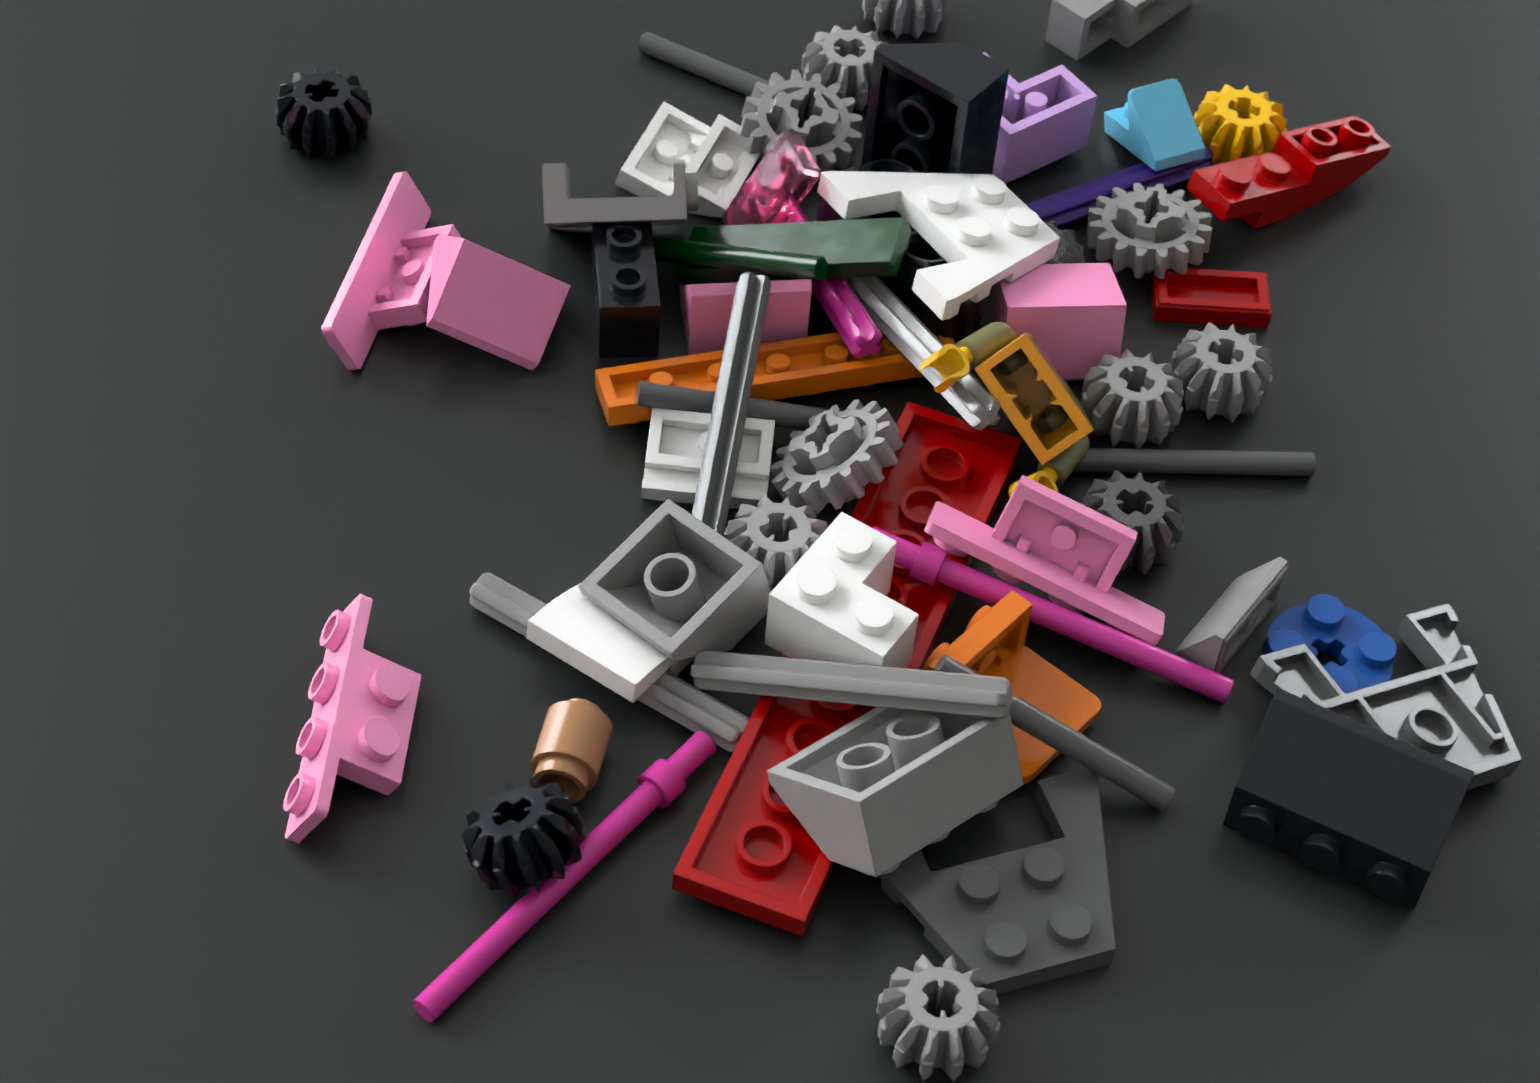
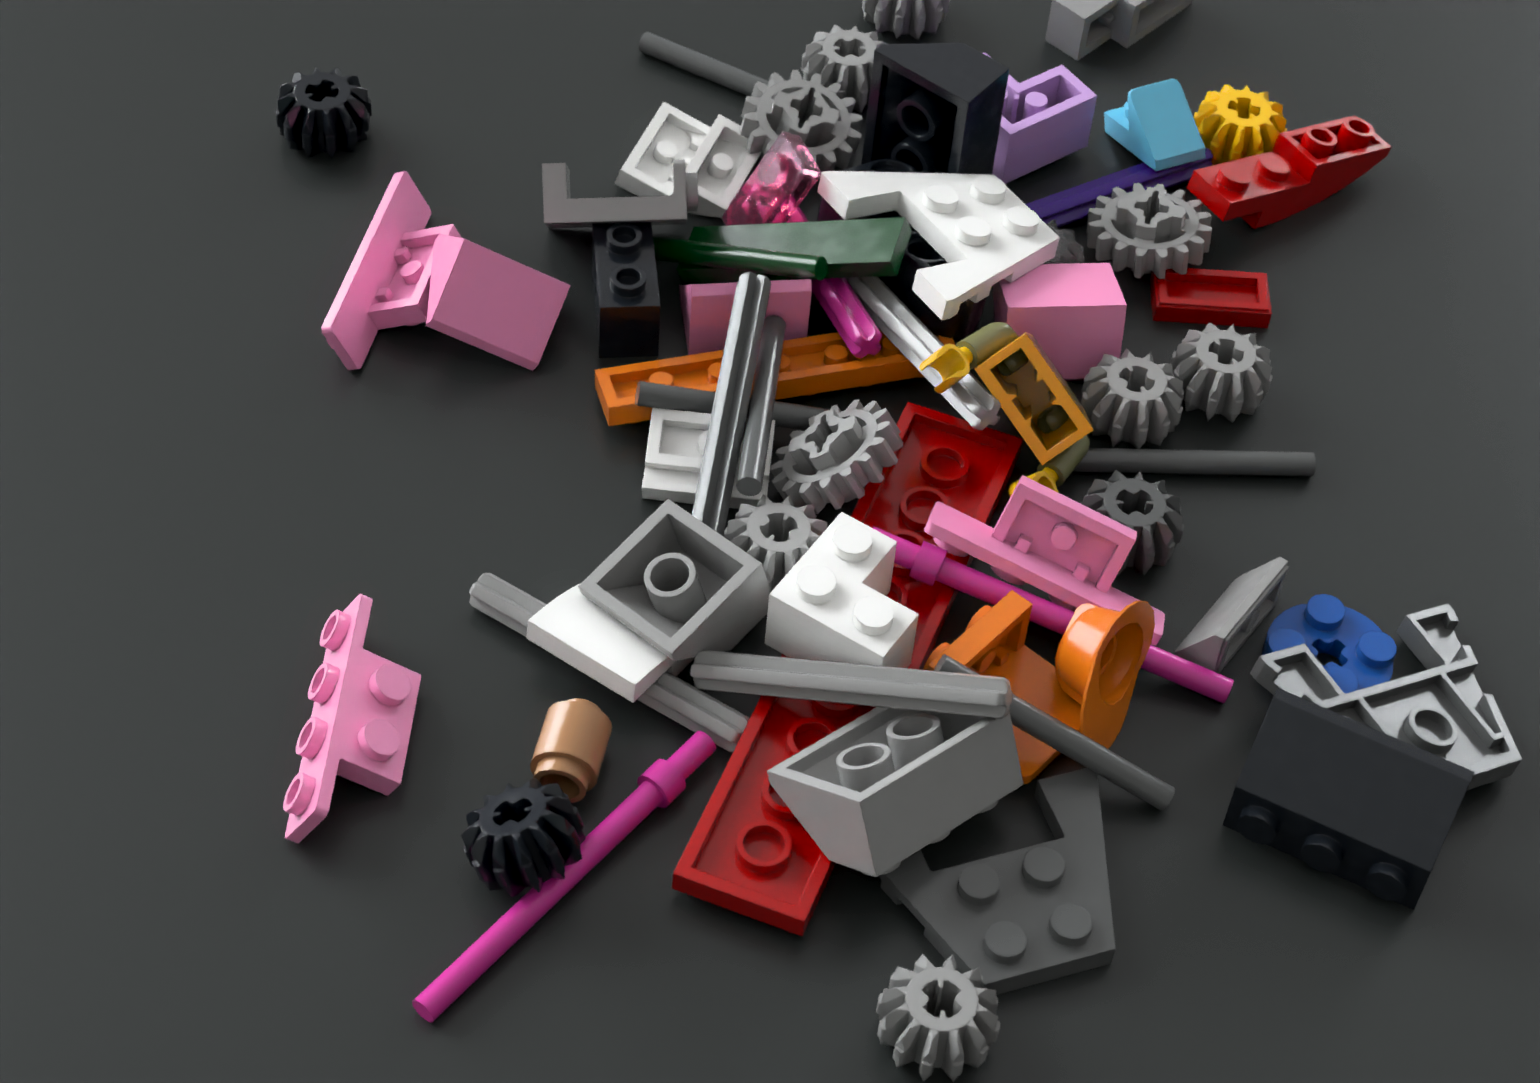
(761, 407): none -> dark grey bar
(1101, 663): none -> orange piece

